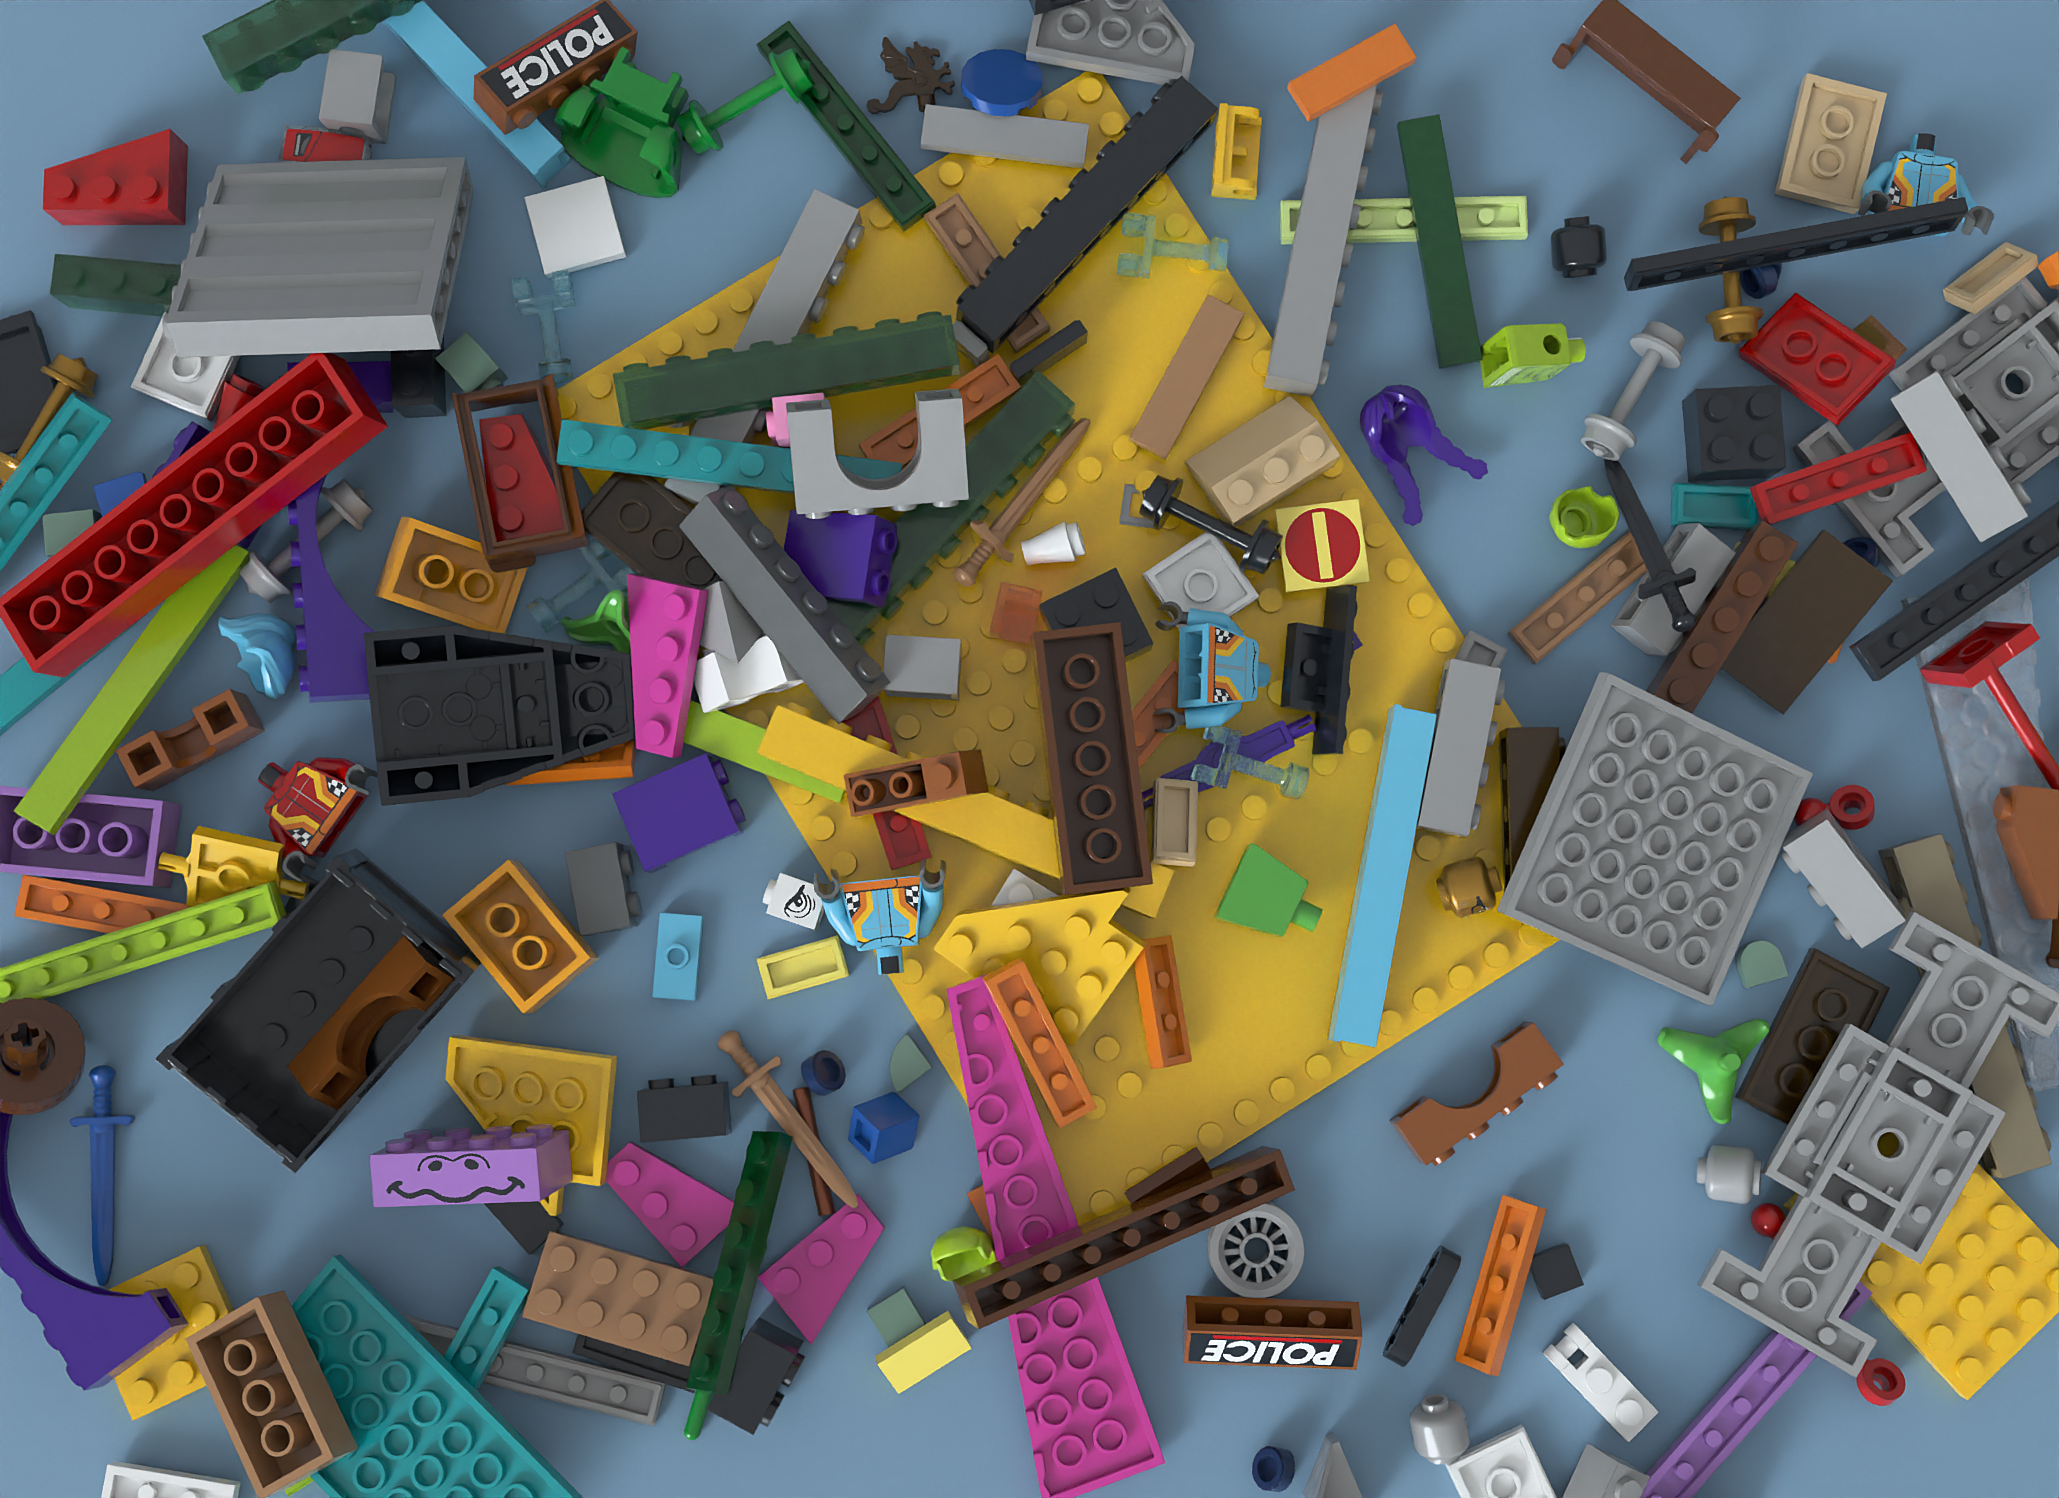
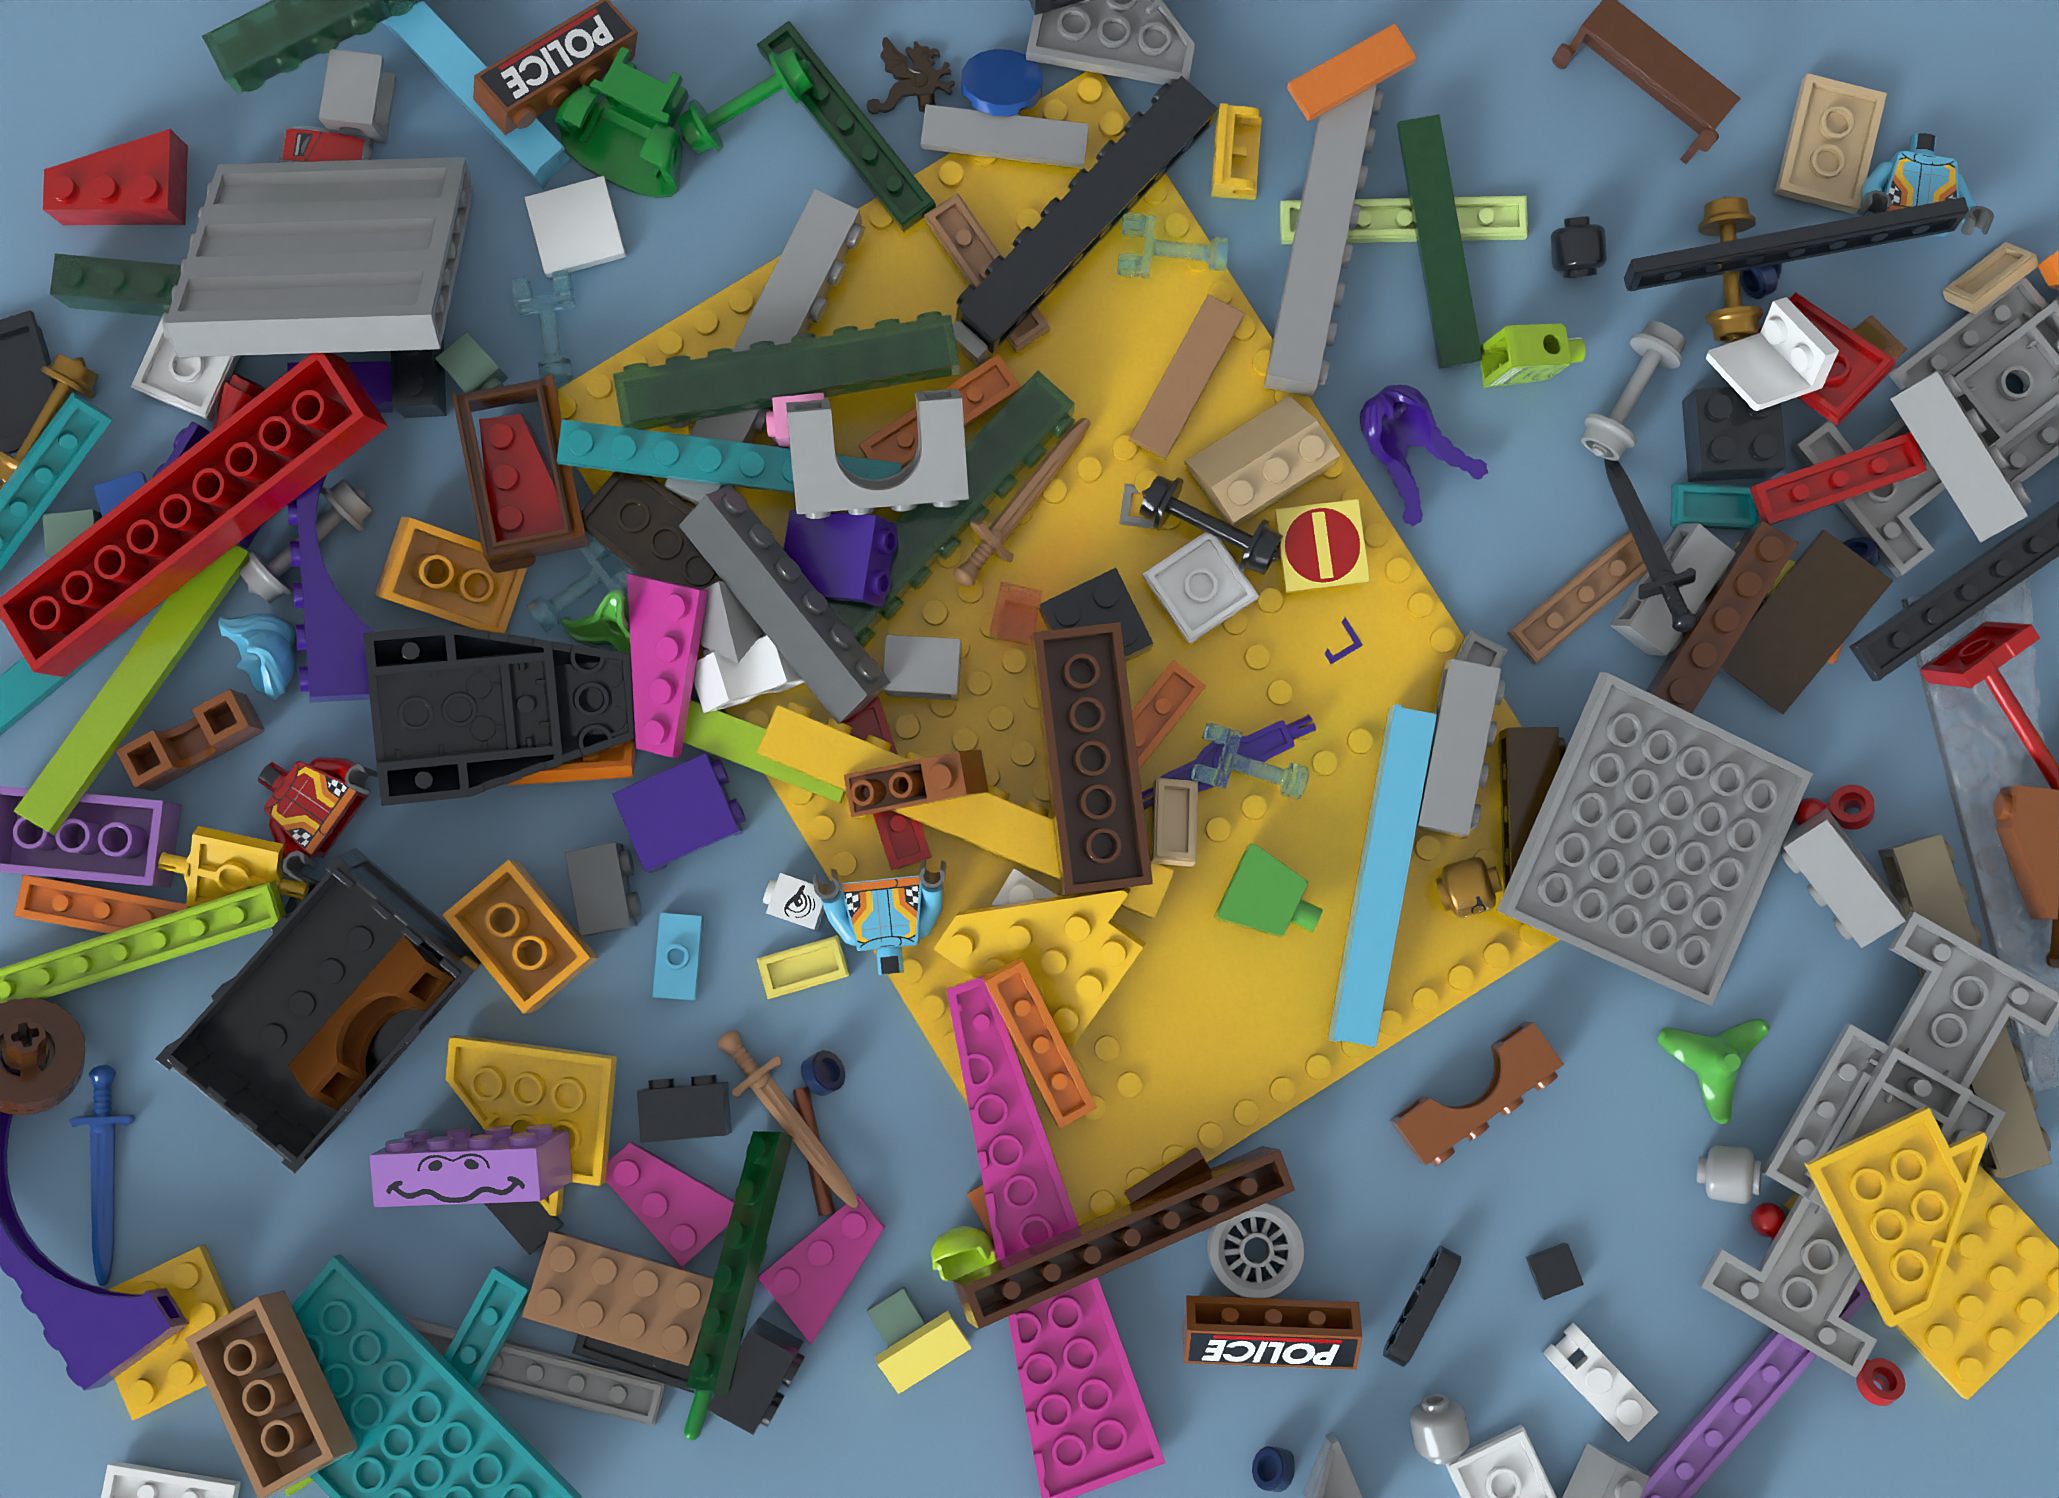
(883, 1127): blue panel -> none
(907, 1063): sand green tile -> none
(1049, 352): black tile -> none
(1055, 545): white cone -> none
(1162, 1003): orange plate -> none
(1215, 668): medium azure torso -> none
(1319, 669): black bracket -> none
(1500, 1285): orange plate -> none
(1583, 517): lime hair -> none
(1760, 963): sand green tile -> none
(1778, 362): none -> white bracket
(1805, 1029): dark brown tile -> none
(1899, 1206): none -> yellow wing

